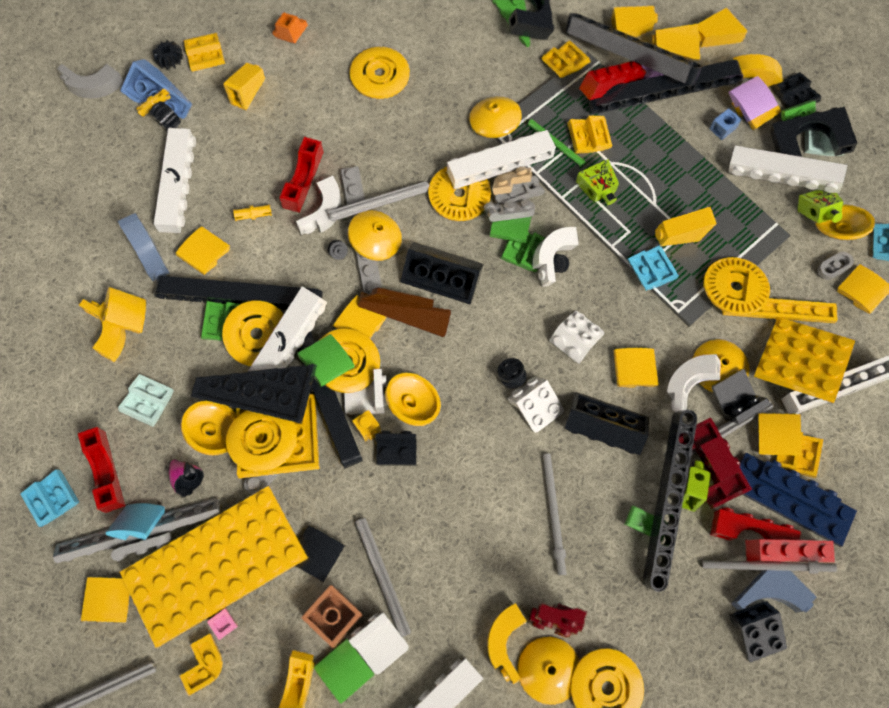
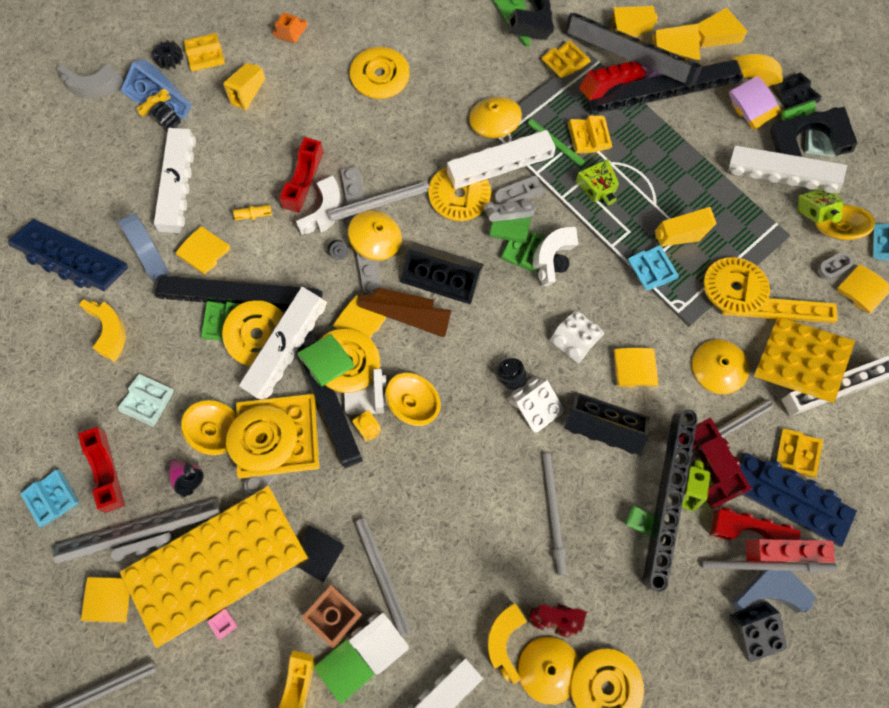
(67, 256): none -> dark blue plate
(124, 310): yellow slope -> none
(136, 521): medium azure slope -> none
(209, 665): yellow plate -> none
(270, 392): black wing -> none
(396, 448): black bracket -> none
(505, 181): tan plate -> none
(689, 374): white arch -> none
(725, 124): medium blue brick -> none
(738, 398): bracket -> none
(779, 434): yellow slope -> none

